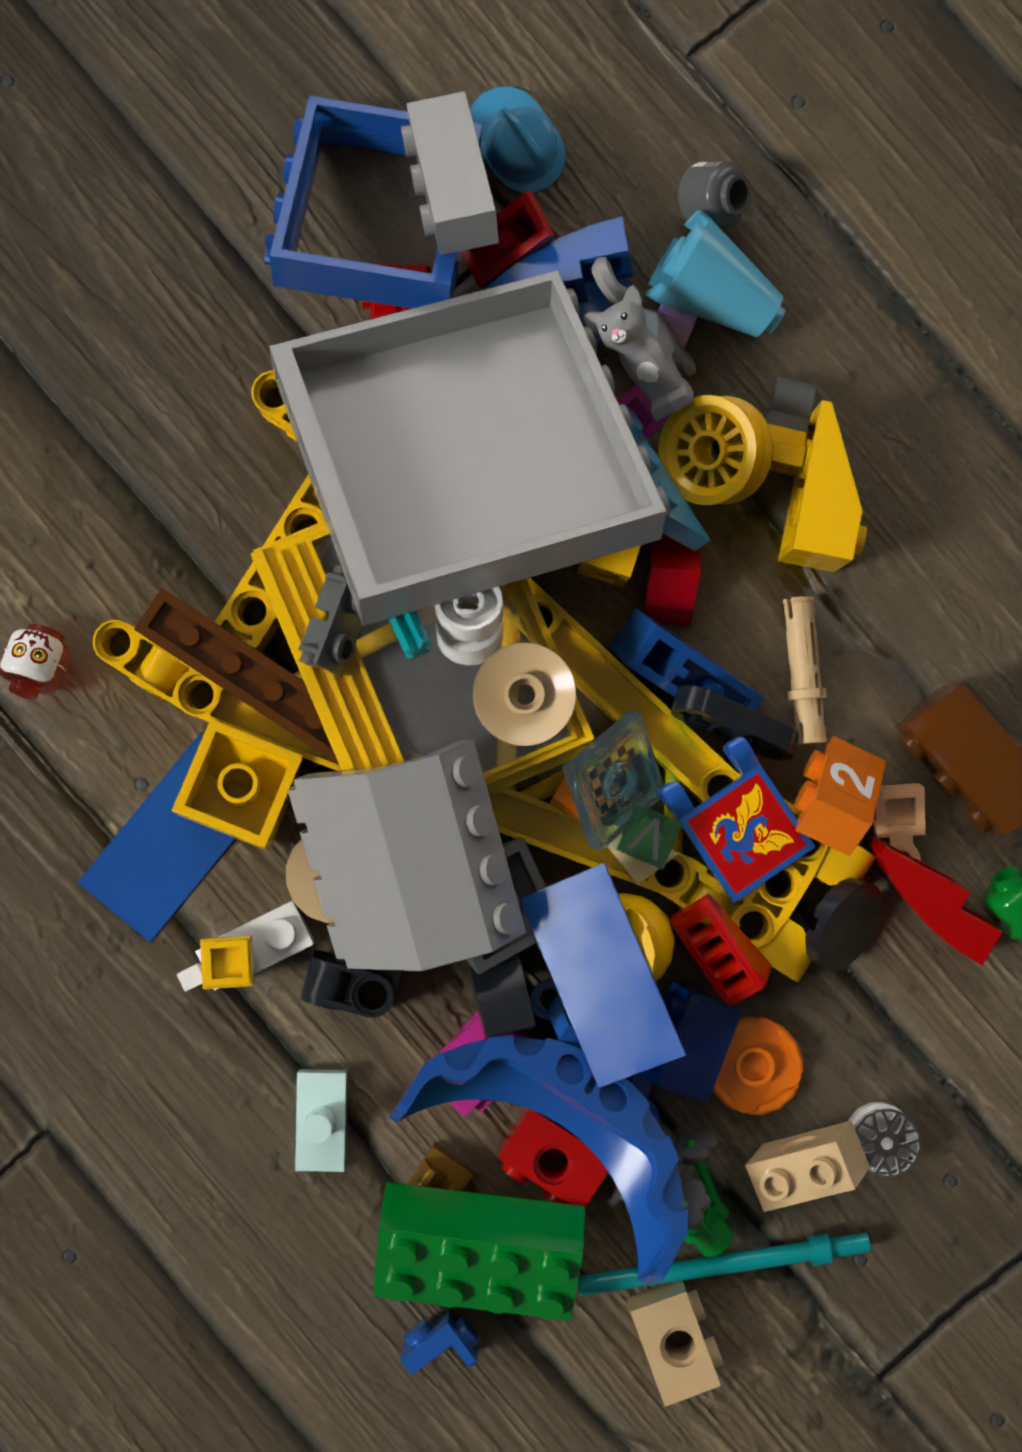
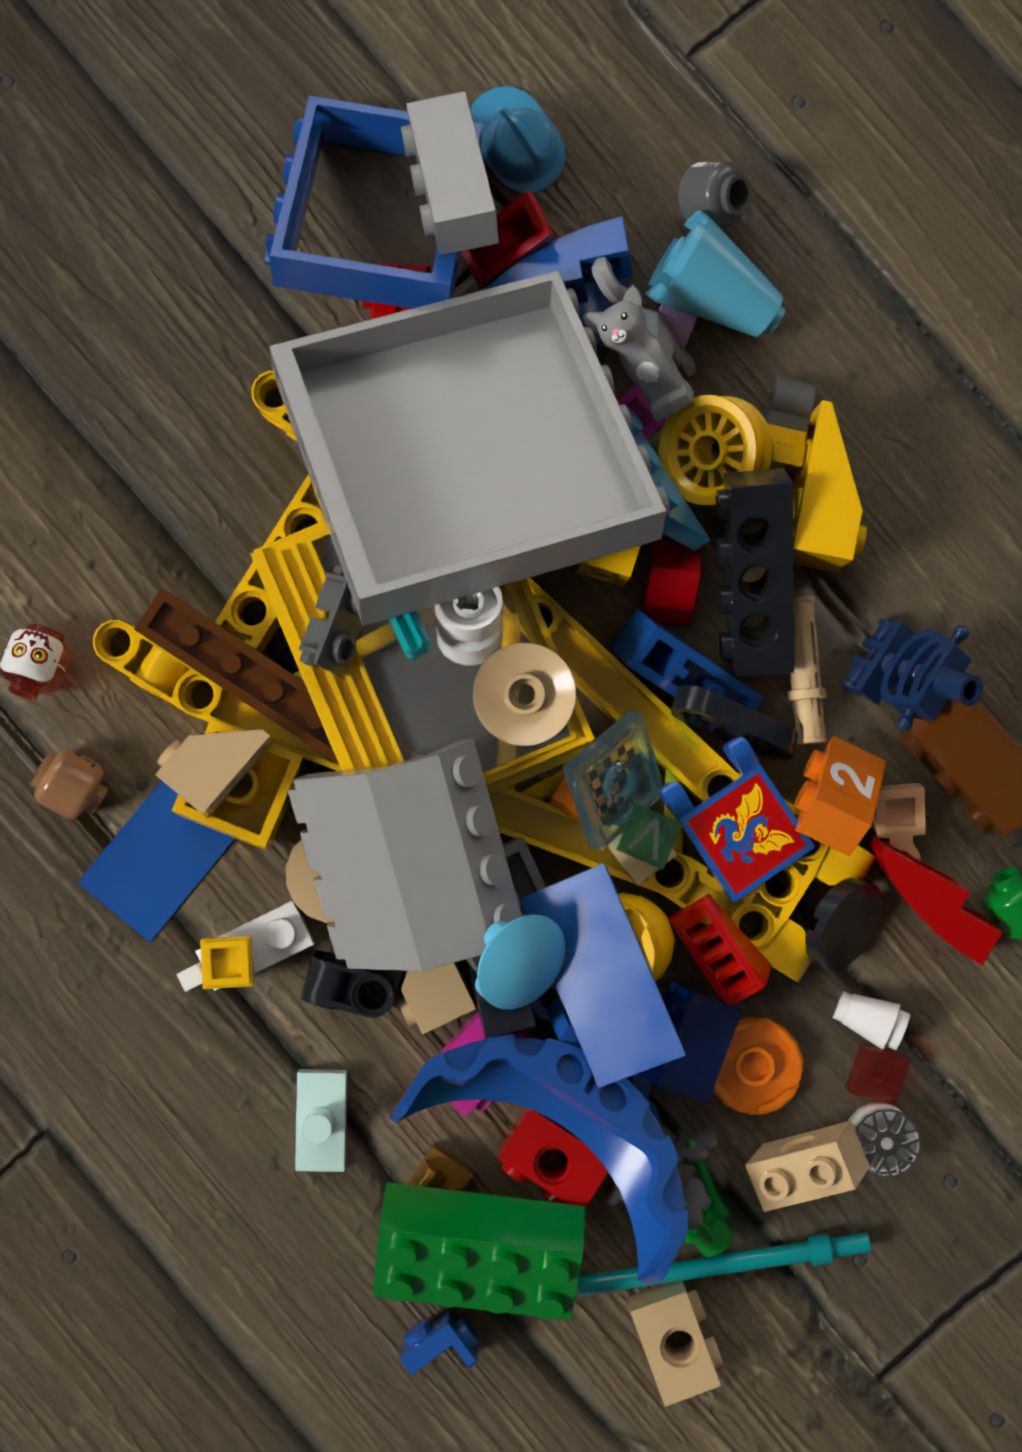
(69, 783): none -> medium nougat head
(210, 765): none -> tan slope
(435, 996): none -> tan slope
(519, 961): none -> medium azure dish
(770, 645): none -> black brick
(873, 1019): none -> white cone
(877, 1073): none -> clear red tile
(913, 671): none -> dark blue torso

